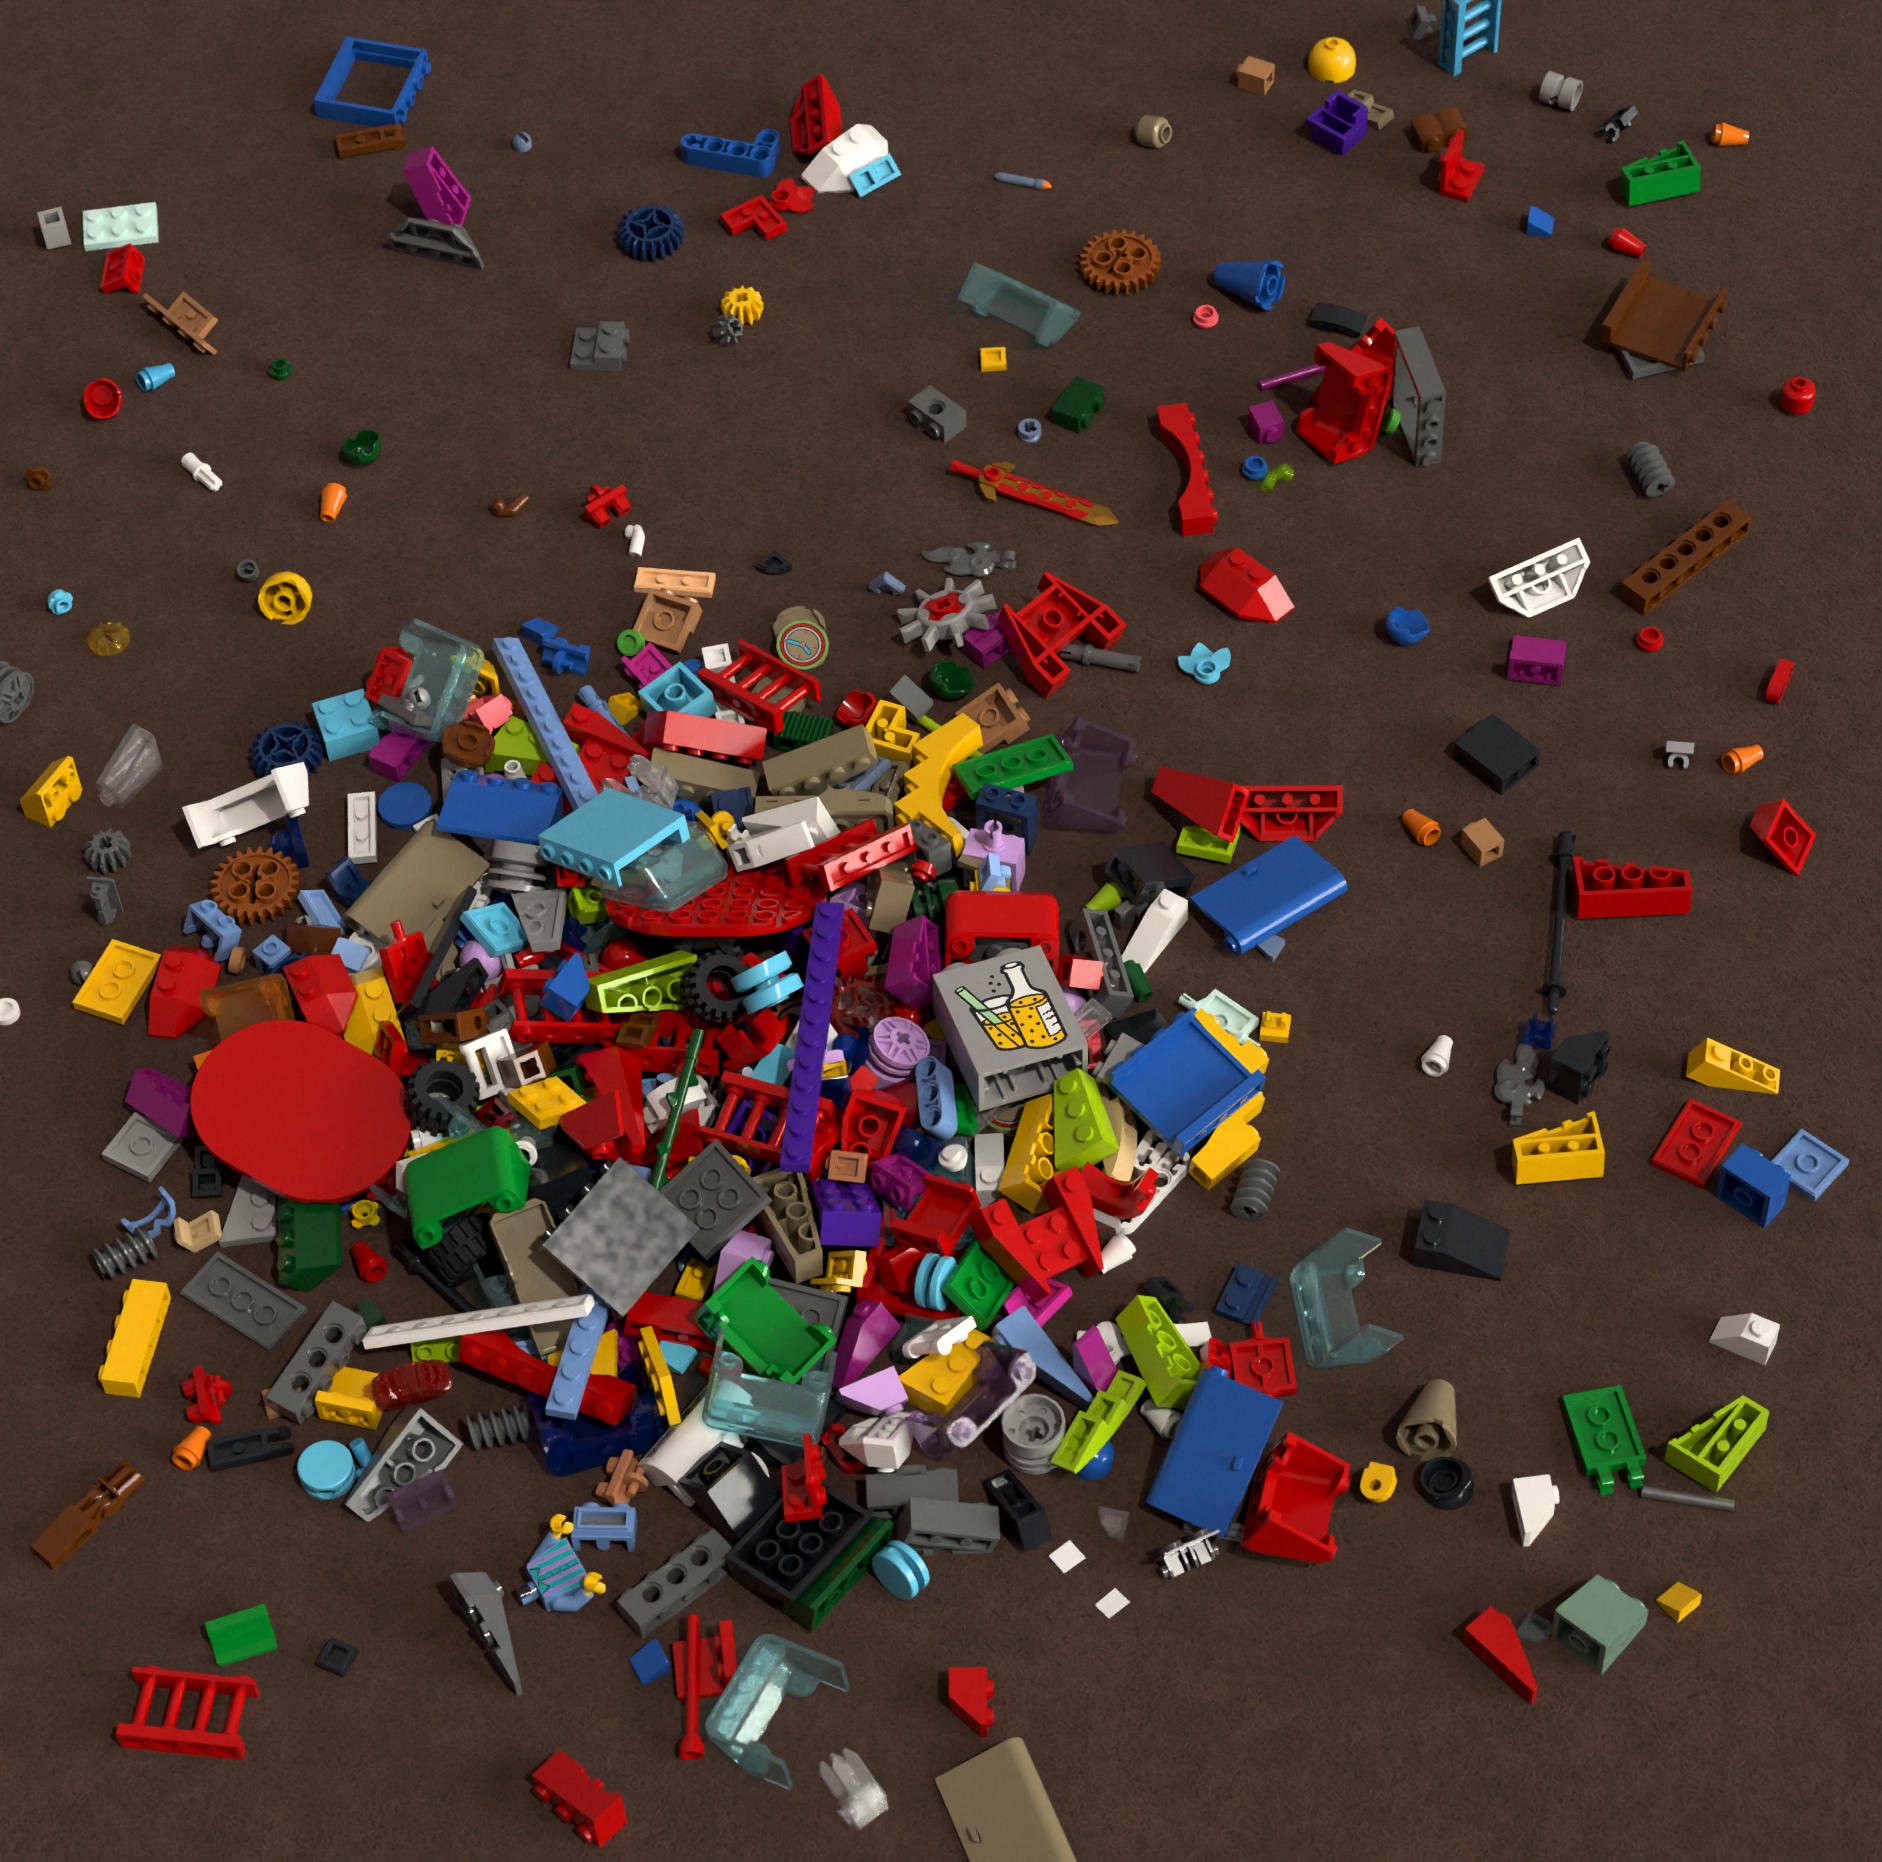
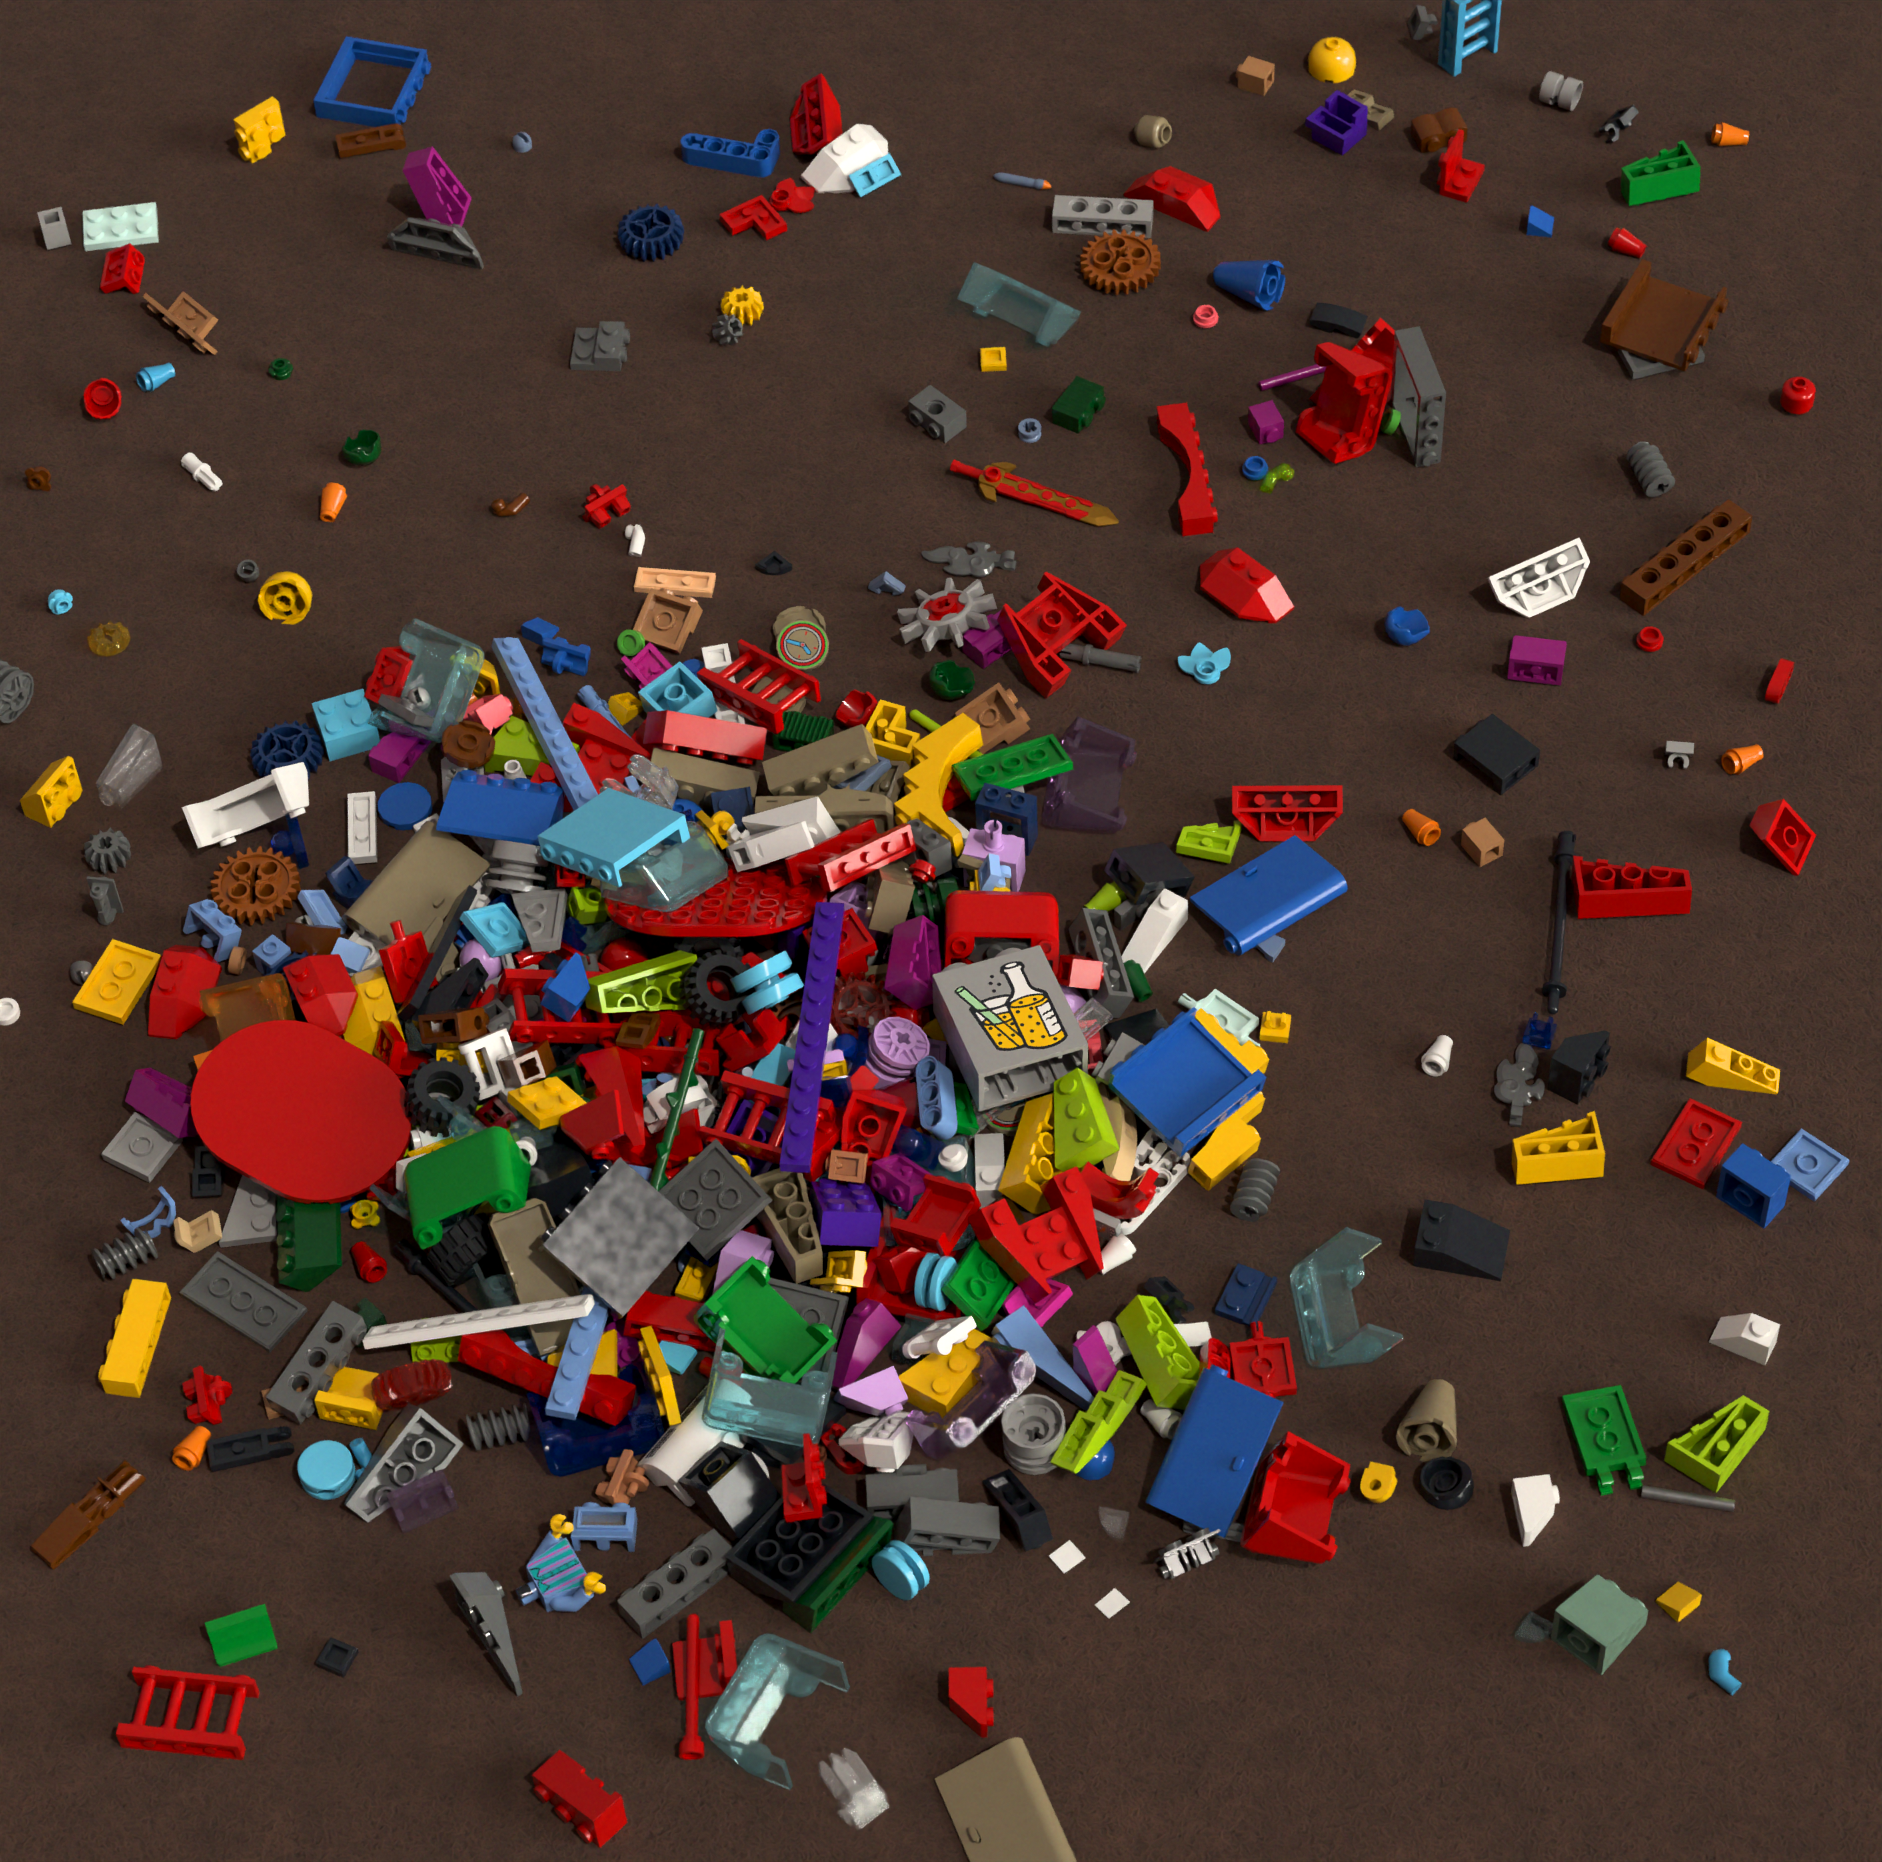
(259, 129): none -> yellow plate
(908, 694): dark grey slope -> none
(1101, 215): none -> light grey brick
(1178, 196): none -> red wedge
(1205, 800): red slope -> none
(1498, 1645): red slope -> none
(1719, 1673): none -> dark azure arm

